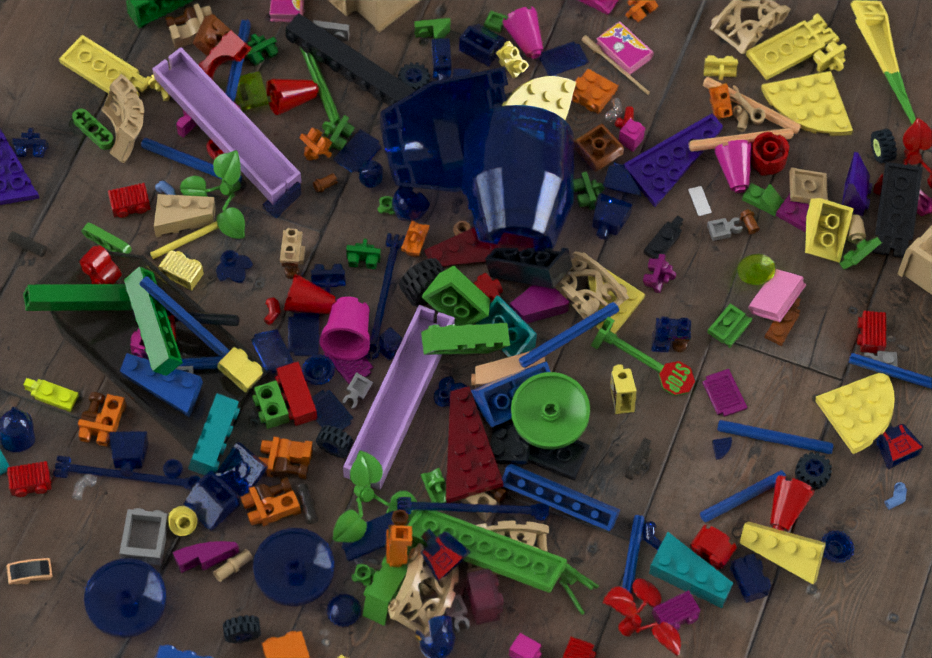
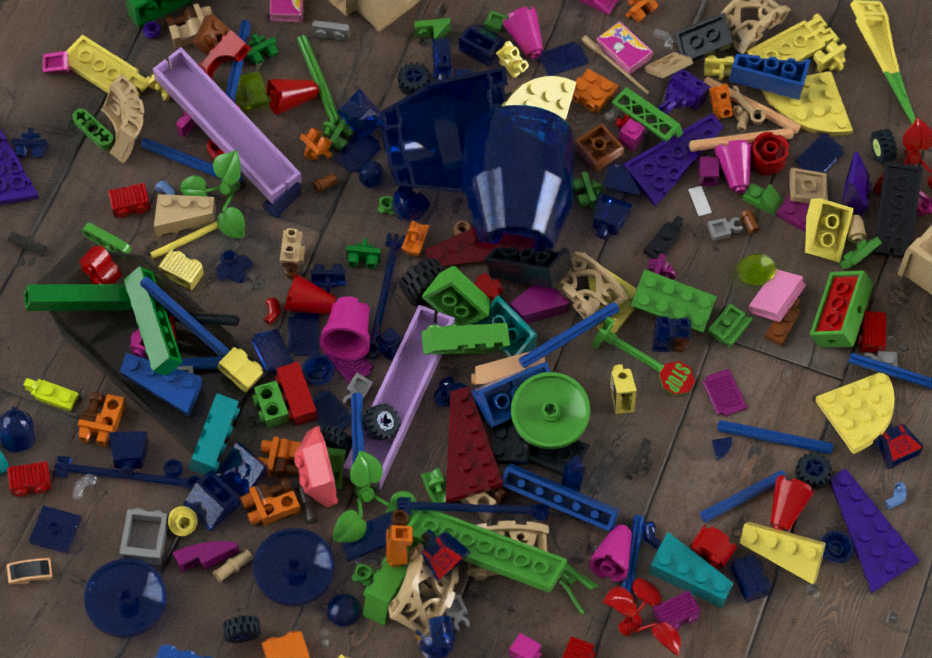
(55, 529): none -> clear blue plate
(56, 62): none -> dark pink slope
(151, 26): none -> dark purple plate
(315, 468): none -> coral wedge
(337, 461): none -> bright green slope
(346, 61): black brick -> none
(357, 424): none -> blue axle
(360, 114): none -> clear blue slope
(374, 425): none -> black wheel
(484, 596): clear pink brick -> none
(573, 474): none -> clear blue hinge
(613, 554): none -> dark pink cone
(648, 111): none -> bright green fence
(664, 35): none -> clear arm
(668, 65): none -> tan tile
(672, 299): none -> bright green brick
(684, 91): none -> dark purple brick
(705, 37): none -> black plate
(708, 171): none -> magenta brick
(770, 74): none -> blue wedge
(820, 154): none -> clear blue window
(841, 309): none -> bright green brick
(875, 540): none -> dark purple wing

